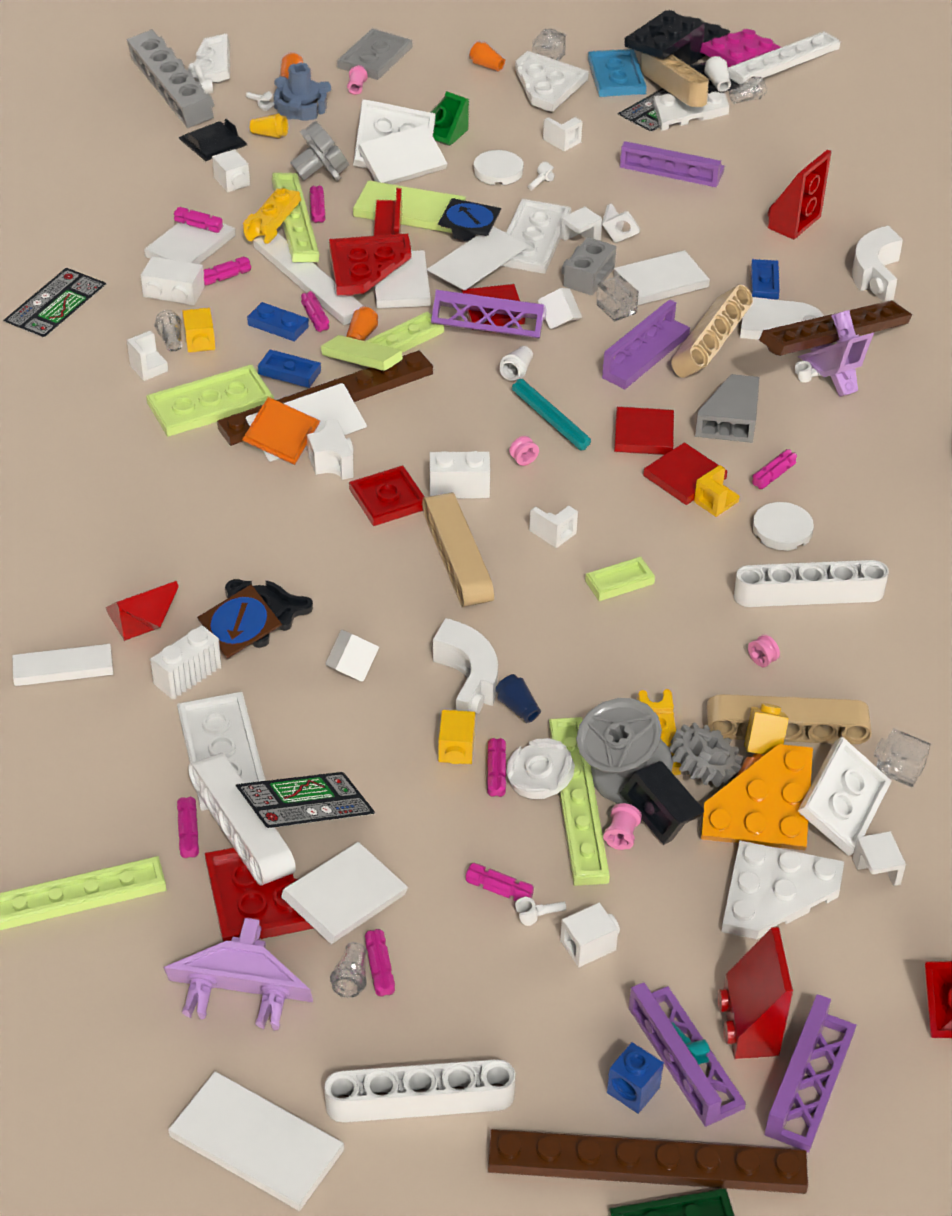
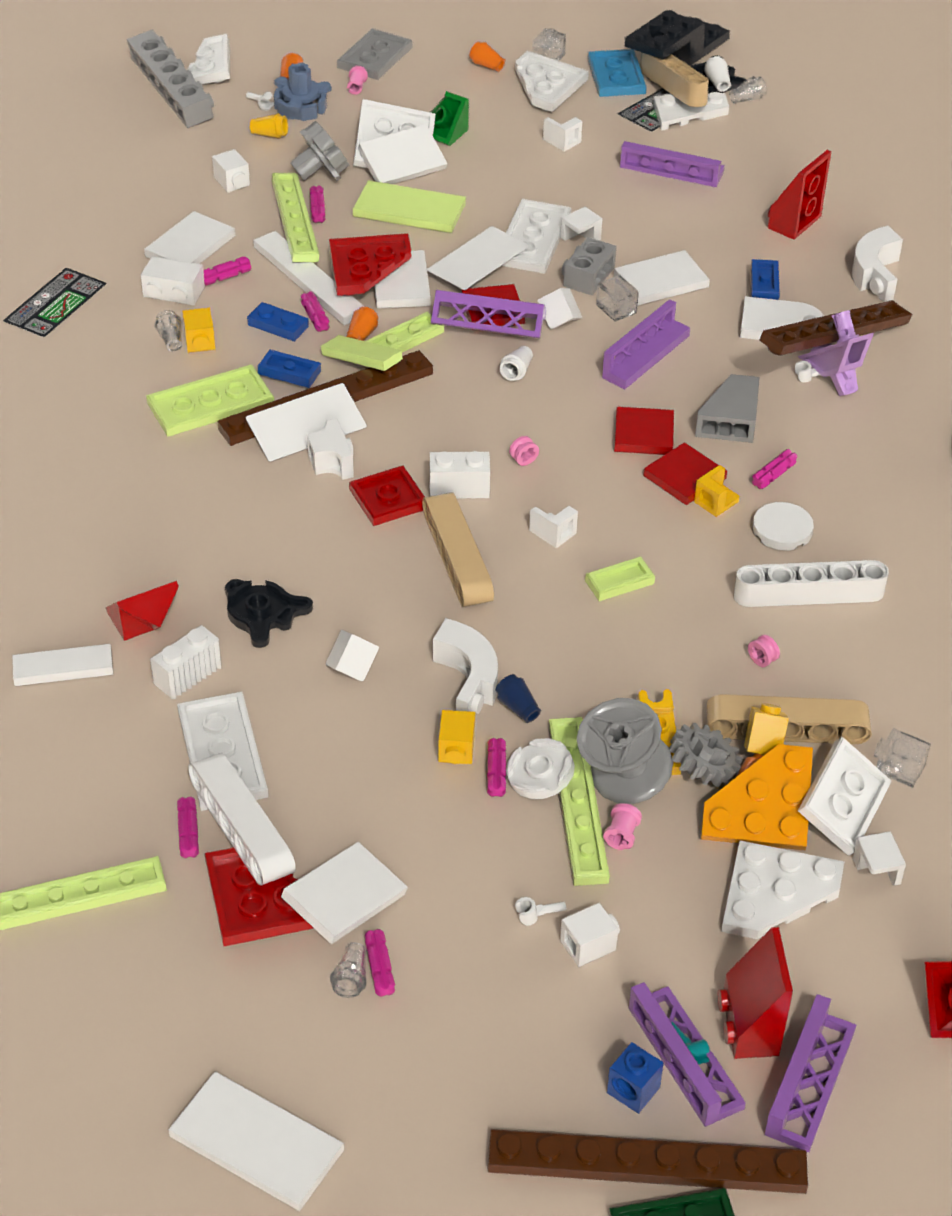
(144, 357): white panel -> none
(198, 219): dark pink axle -> none
(206, 83): white hand -> none
(213, 139): black piece -> none
(240, 621): piece -> none
(241, 967): lavender connector -> none
(271, 215): yellow plate -> none
(281, 430): orange piece -> none
(304, 799): sticker -> none
(388, 215): red panel -> none
(406, 1103): white beam -> none
(468, 219): piece -> none
(498, 167): white tile -> none
(498, 882): dark pink axle -> none
(545, 173): white hand -> none
(551, 414): teal axle -> none
(614, 223): white bracket -> none
(661, 800): black panel -> none
(712, 331): tan beam -> none
(738, 47): dark pink plate -> none
(784, 57): white tile -> none

